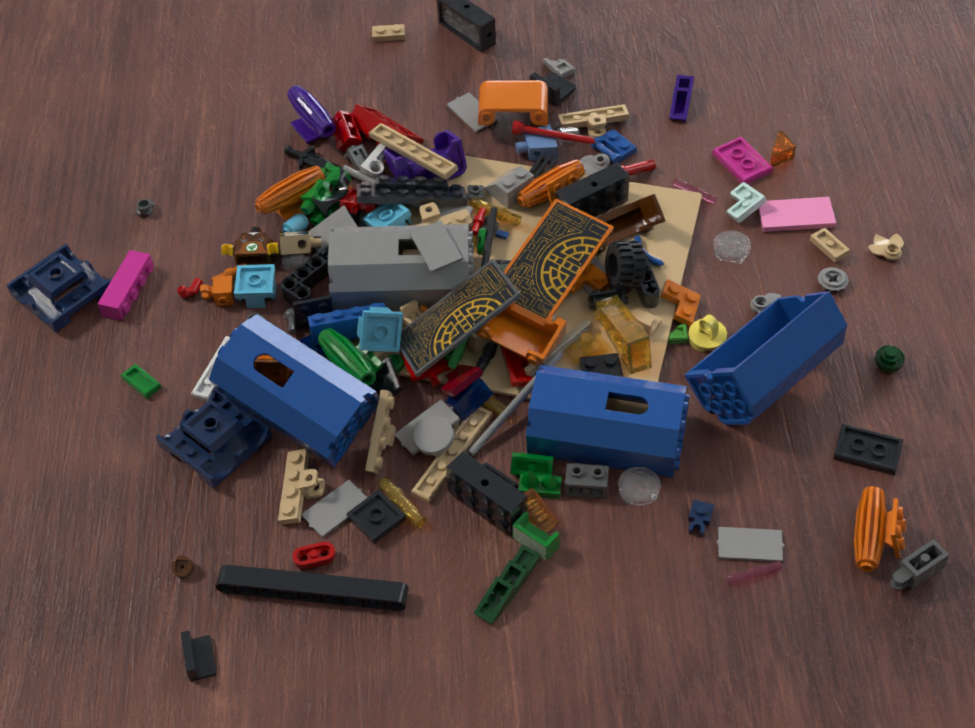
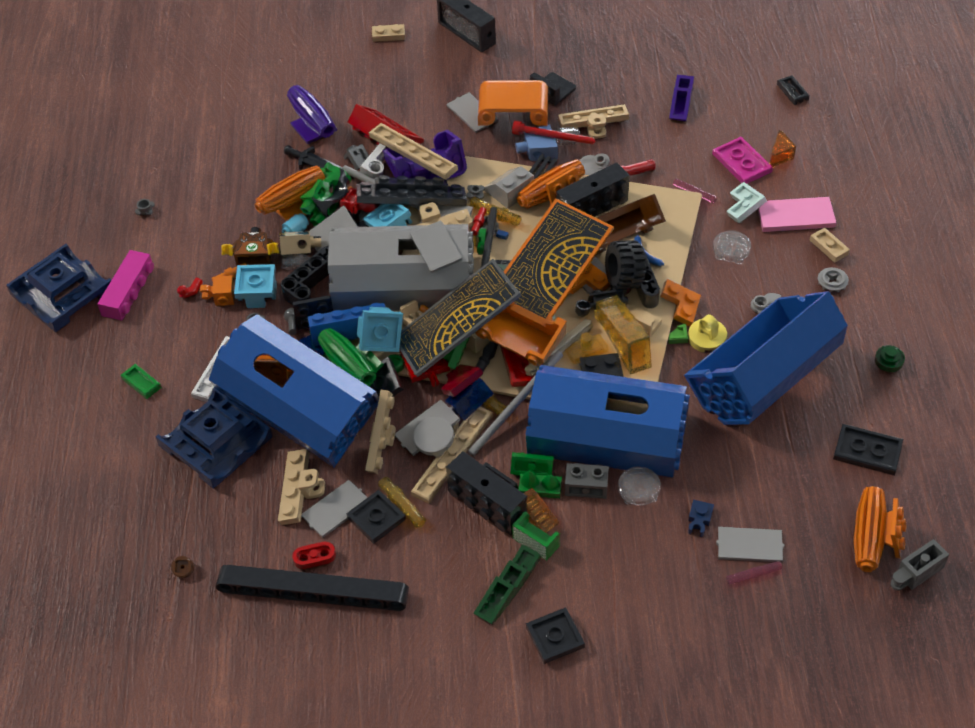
(198, 656): black panel -> none
(346, 131): red brick -> none
(555, 635): none -> black plate
(559, 67): light grey tile -> none
(582, 308): none -> black hinge
(615, 142): blue plate -> none
(790, 90): none -> black tile
(888, 248): tan plate -> none

